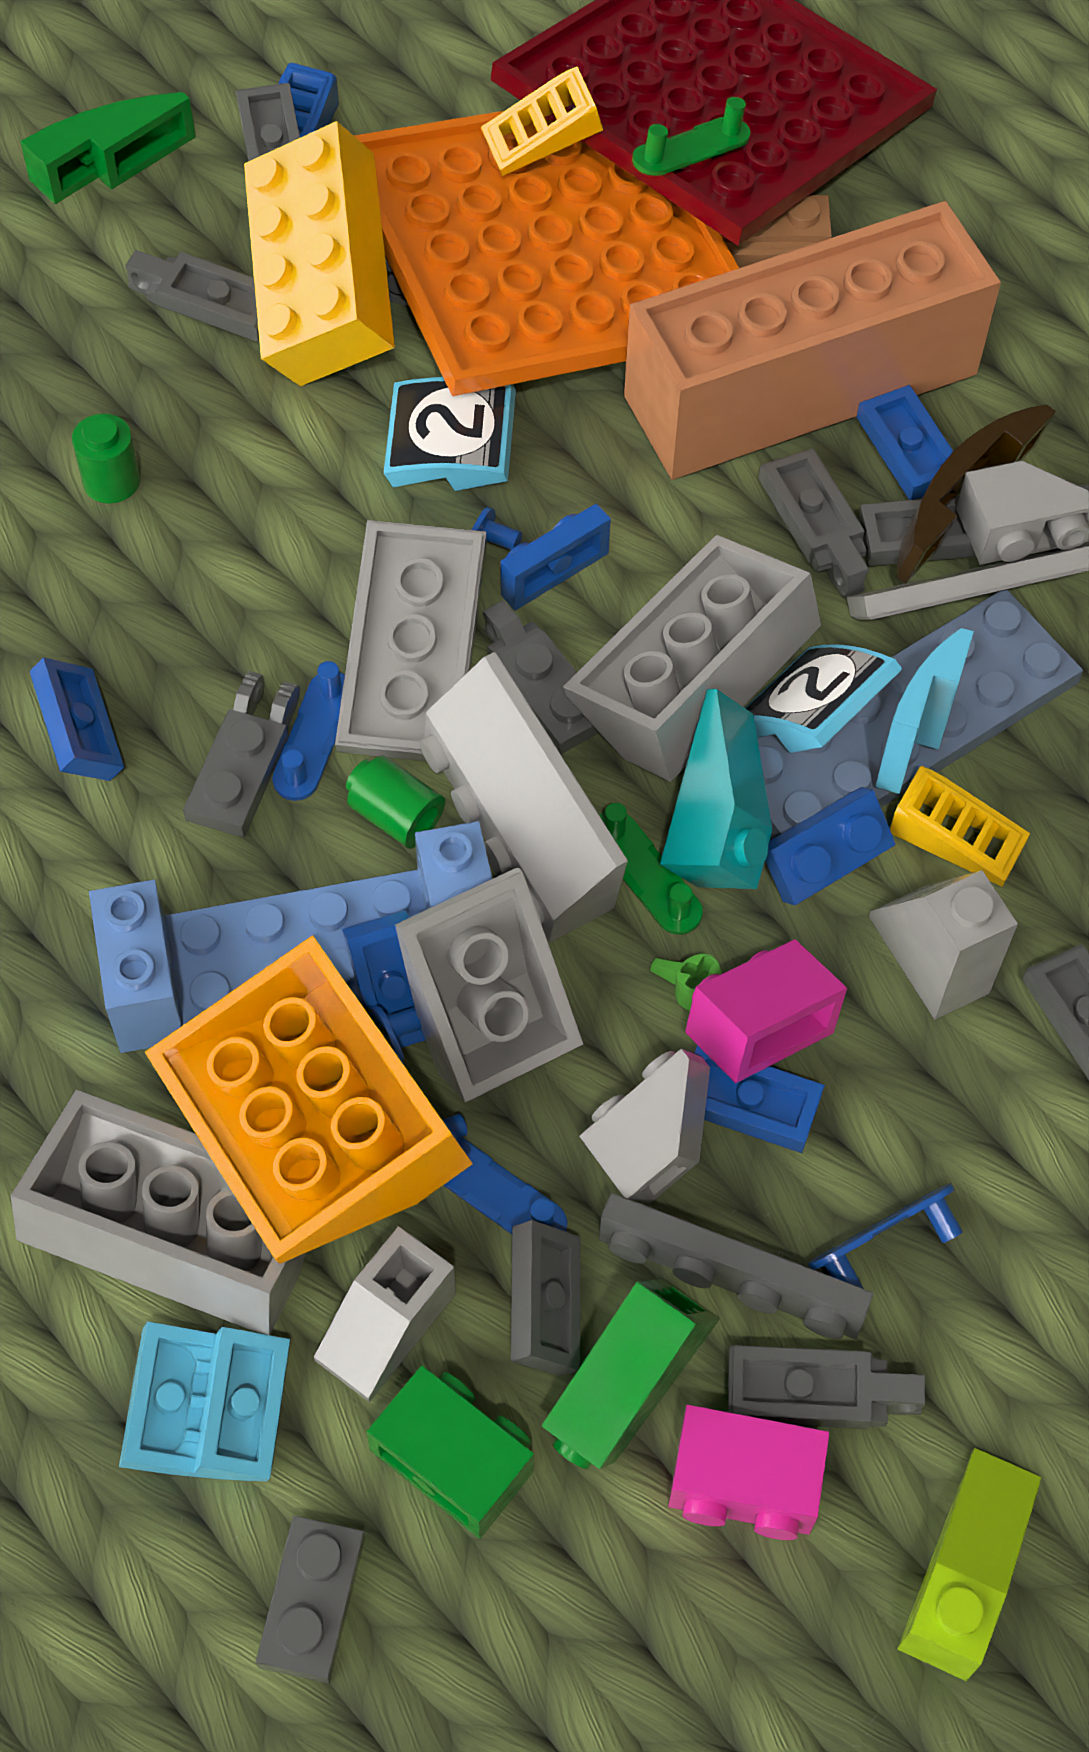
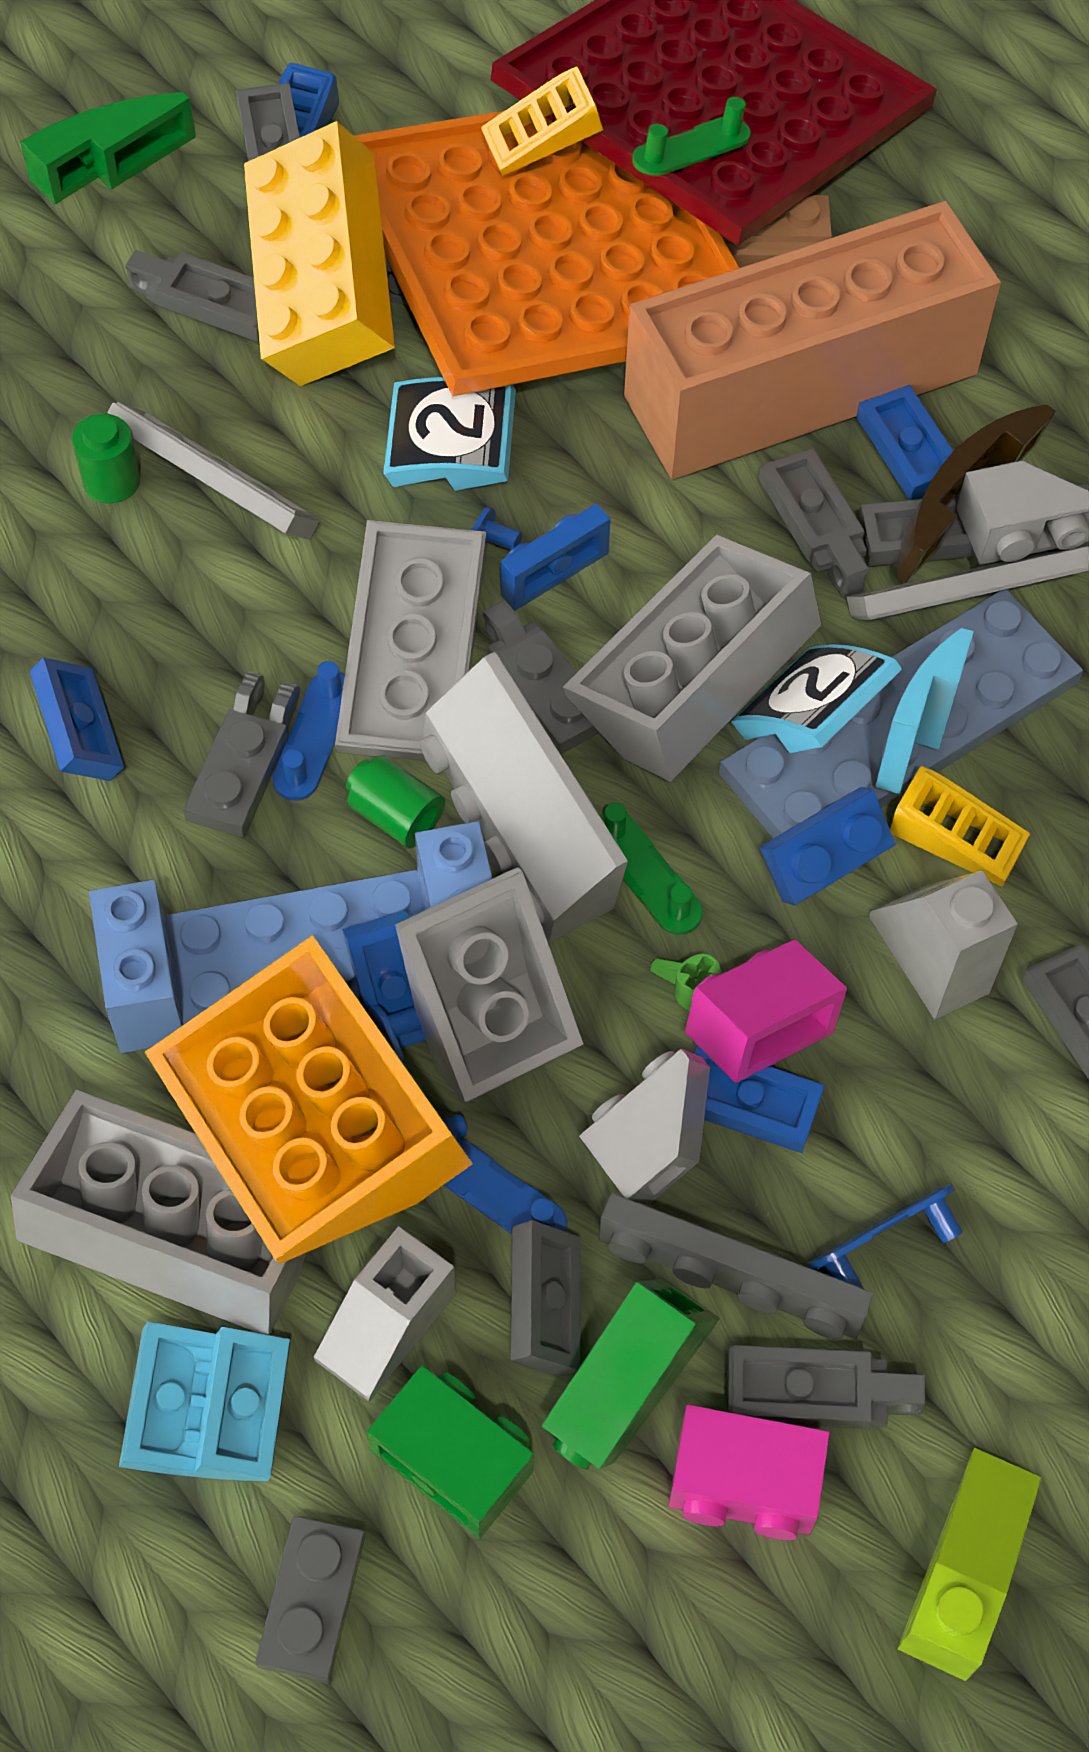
(216, 472): none -> light grey tile
(722, 805): teal slope -> none

